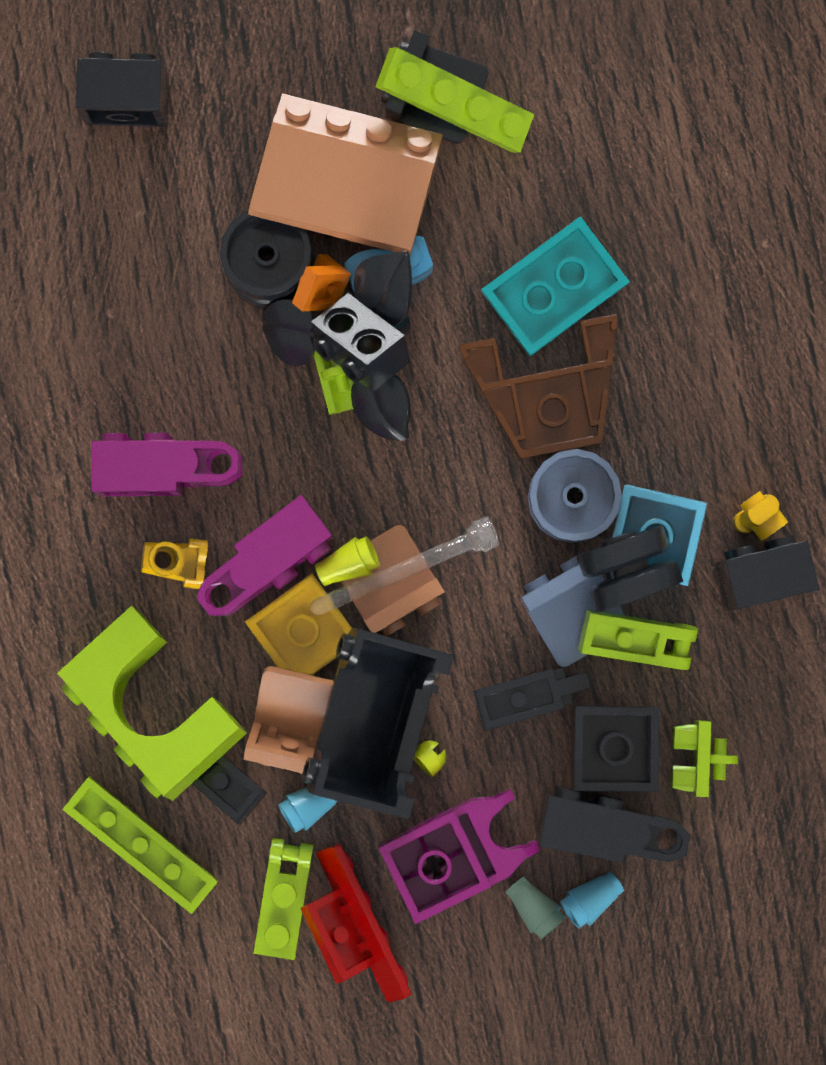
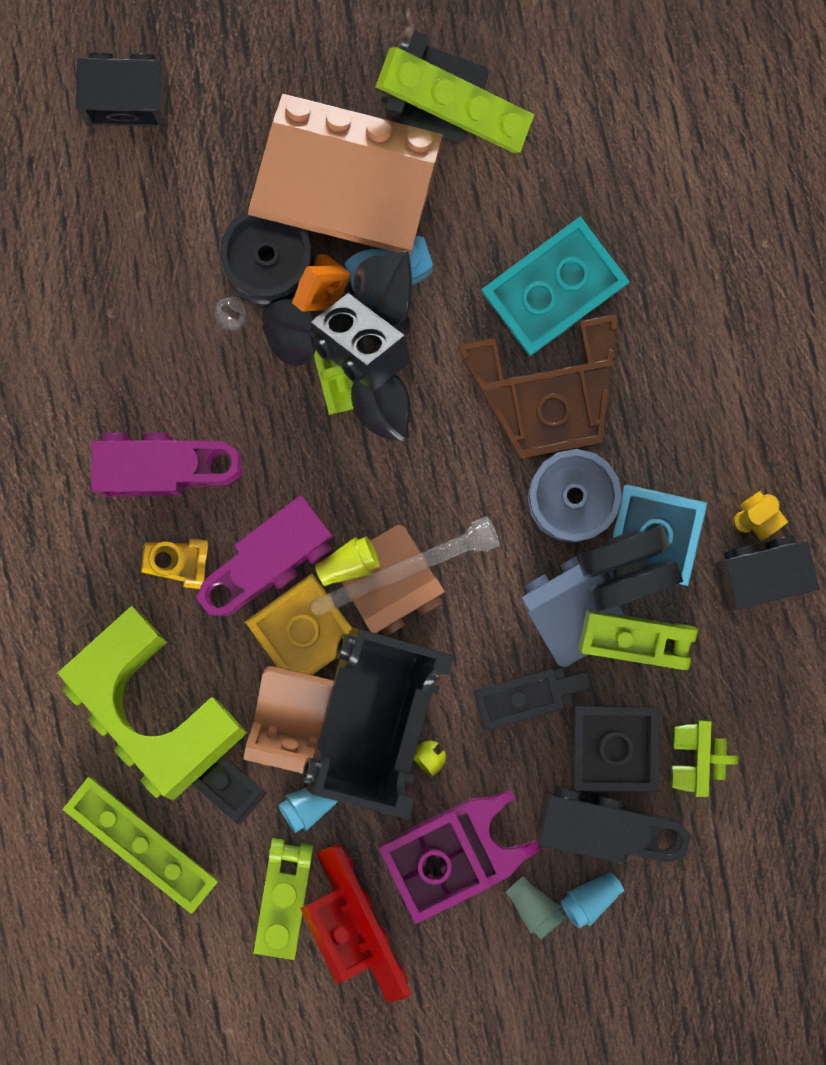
(227, 321): none -> clear hinge

